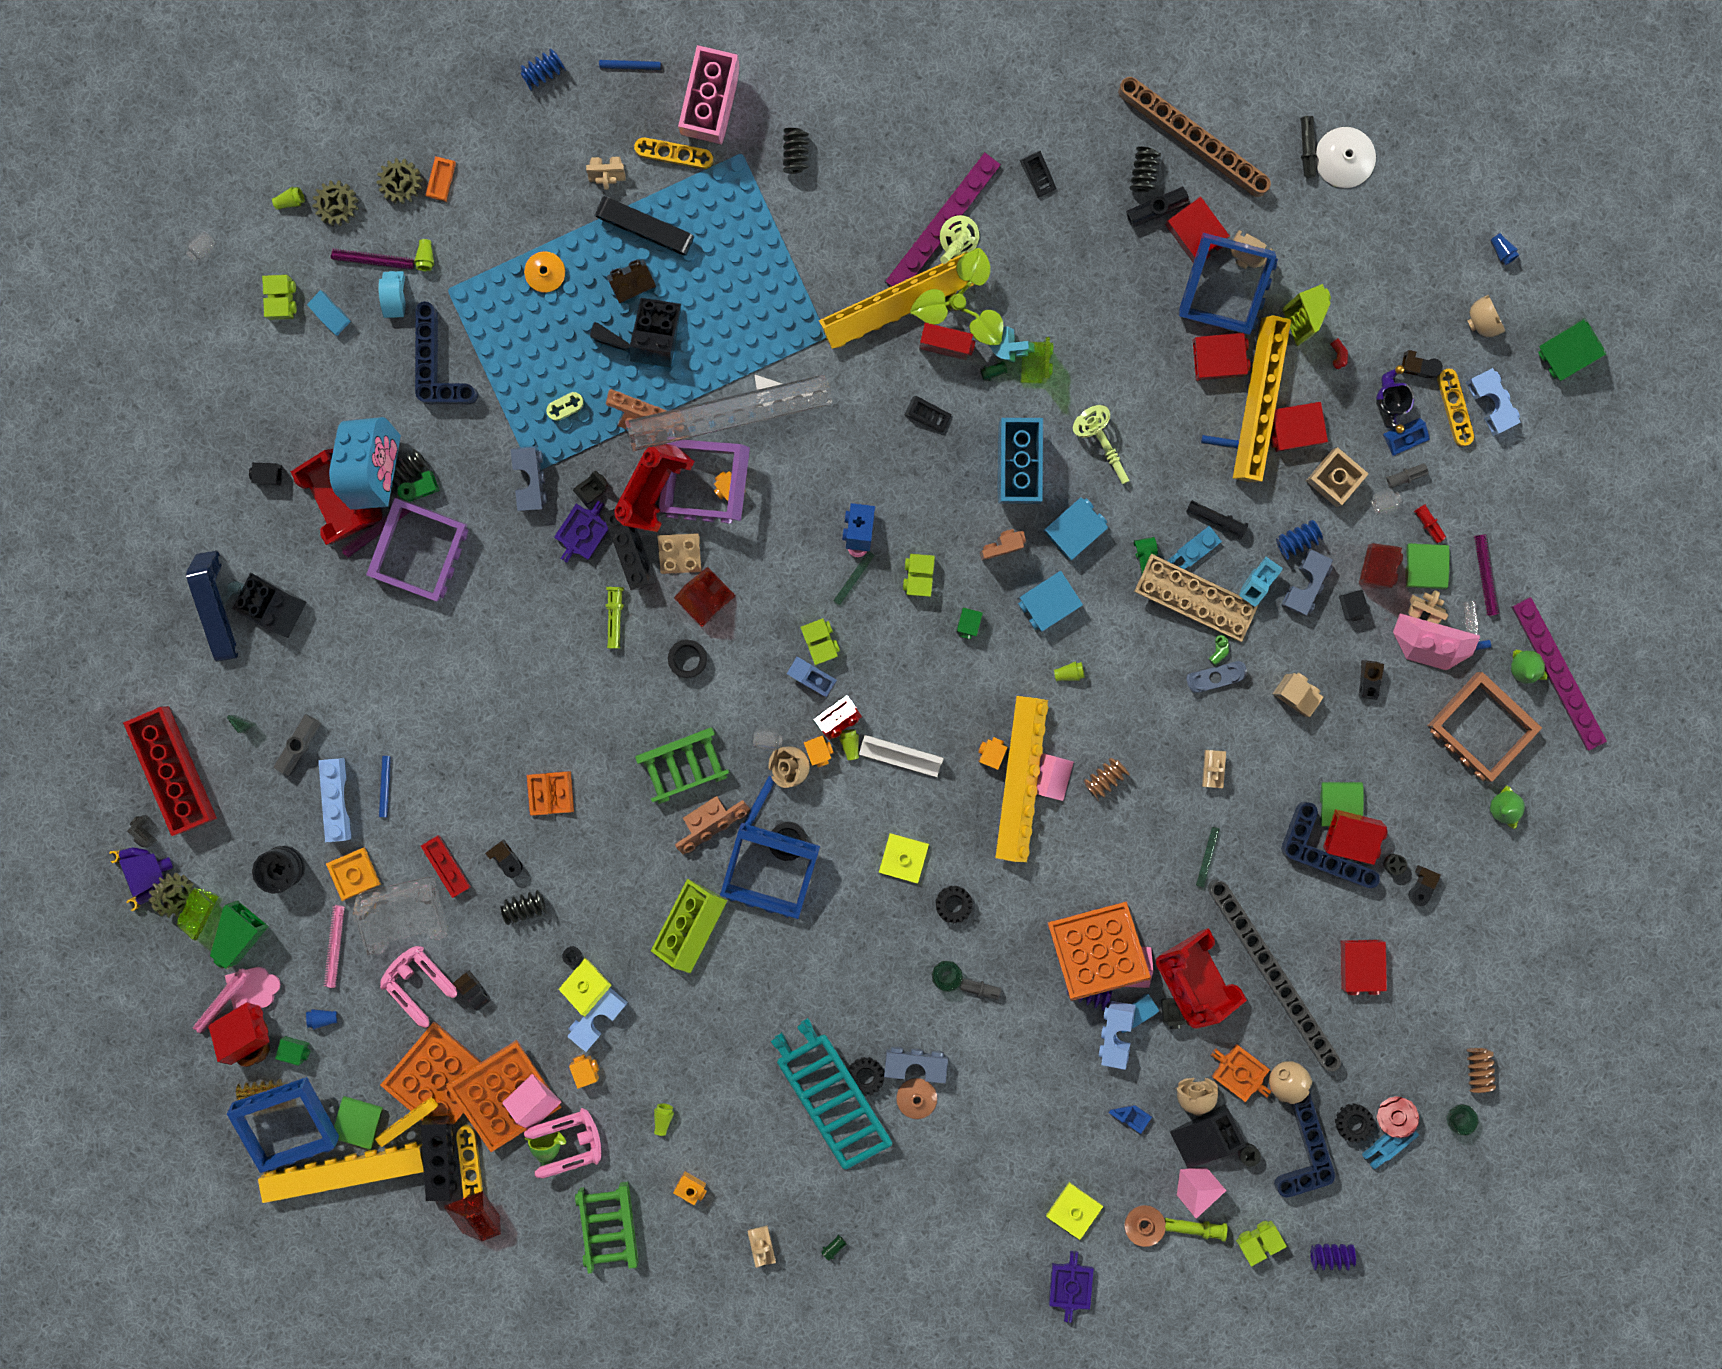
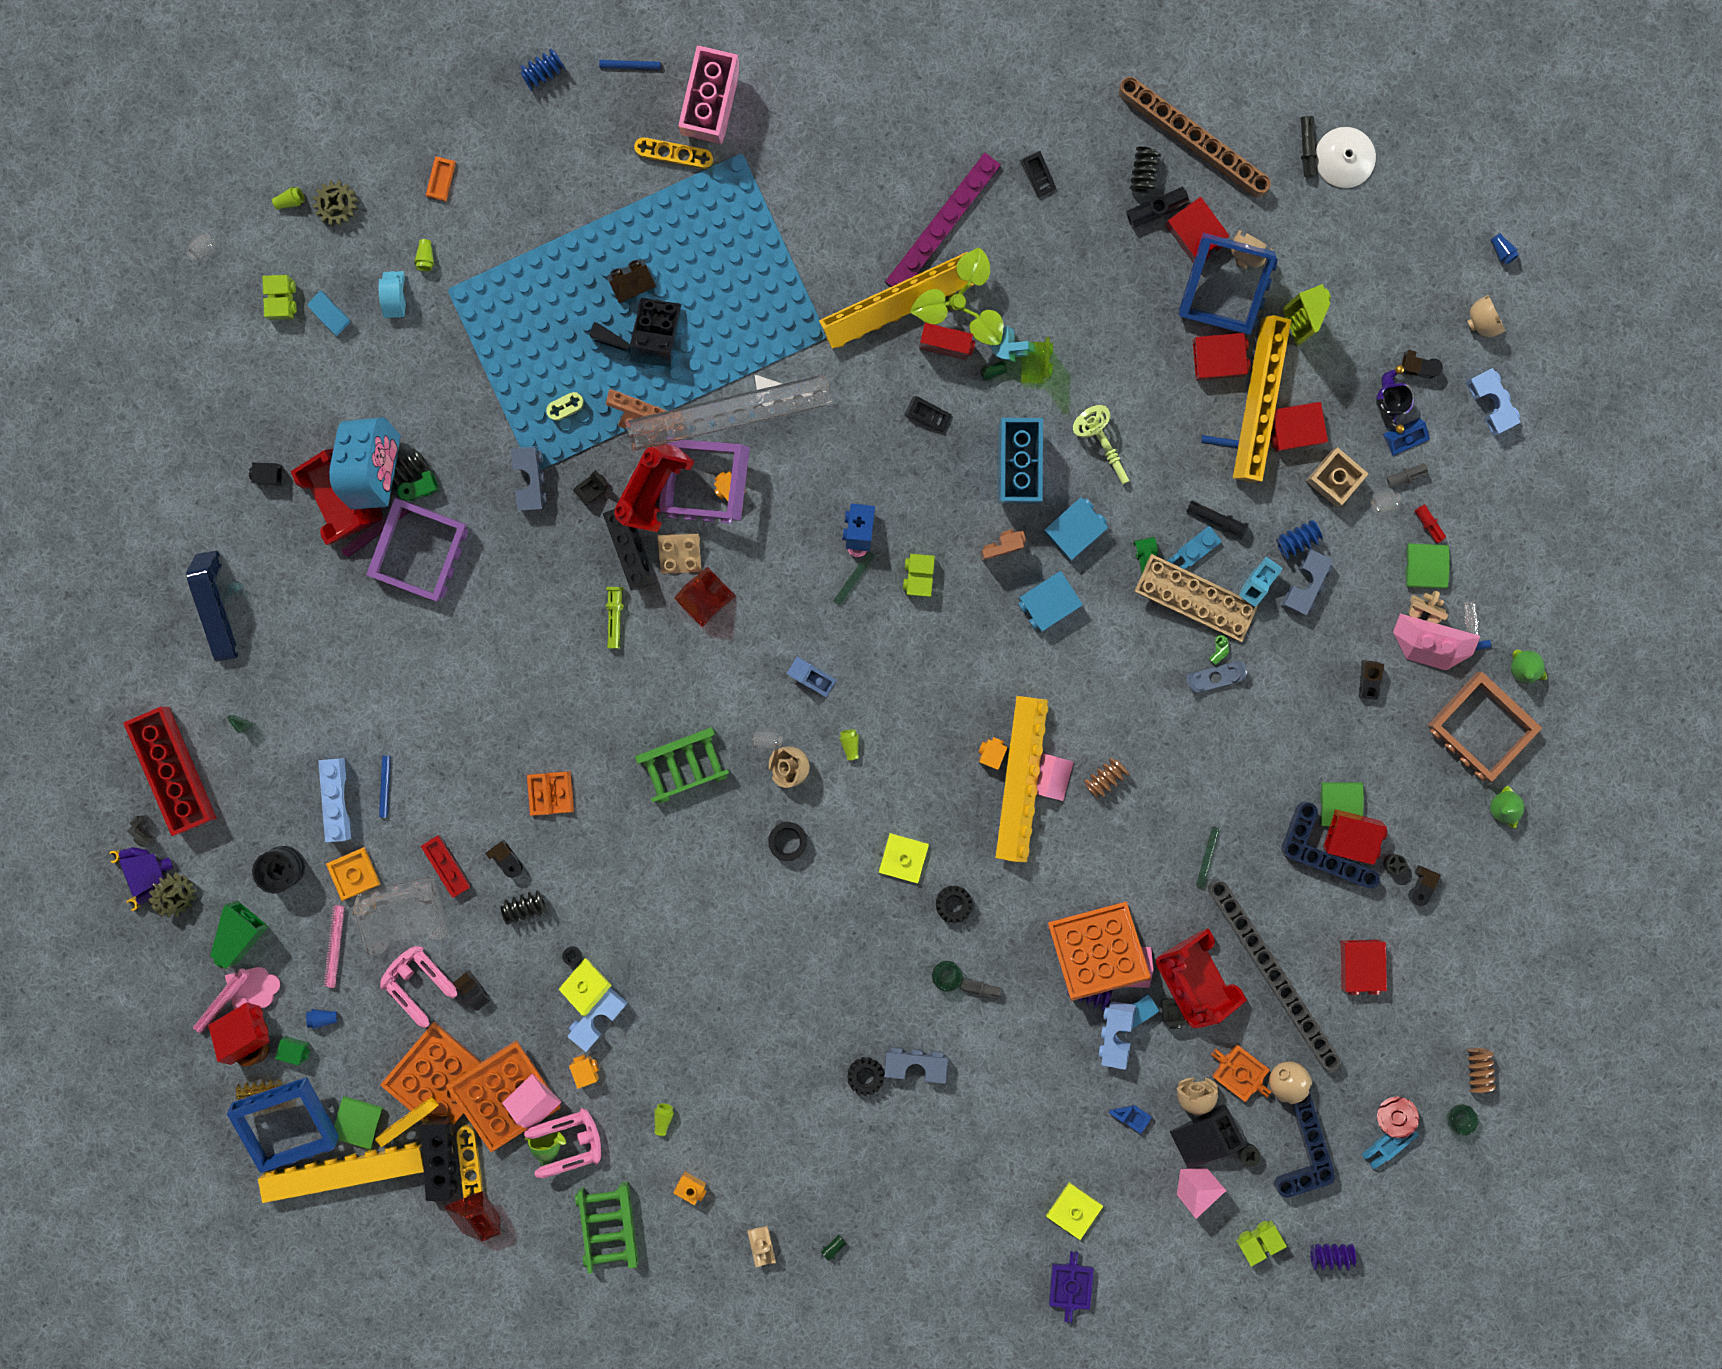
(196, 912): clear neon green bracket -> none
(269, 605): black slope -> none
(290, 756): dark grey piece -> none
(372, 259): magenta axle -> none
(408, 180): olive gear -> none
(431, 363): dark blue beam -> none
(551, 279): light orange dish -> none
(582, 531): dark purple plate -> none
(605, 173): tan hips -> none
(644, 226): black beam -> none
(672, 661): black tyre -> none
(688, 926): lime slope -> none
(708, 821): nougat bracket -> none
(759, 801): blue bar -> none
(779, 842): blue window -> none
(794, 150): pearl dark grey piece -> none
(814, 1041): teal bar -> none
(818, 751): light orange brick -> none
(819, 641): lime piece -> none
(838, 718): bracket -> none
(900, 755): white fence -> none
(912, 1089): nougat dish -> none
(958, 237): yellowish green dish -> none
(969, 623): green brick -> none
(1070, 672): lime cone -> none
(1149, 1235): nougat dish -> none
(1204, 1229): lime pin -> none
(1214, 769): tan hips -> none
(1298, 693): tan brick -> none
(1342, 354): red arm -> none
(1354, 605): black brick -> none
(1363, 1131): black tyre -> none
(1381, 566): clear red slope -> none
(1459, 406): yellow beam -> none
(1488, 584): magenta axle -> none
(1559, 674): magenta plate -> none
(1571, 350): green slope -> none

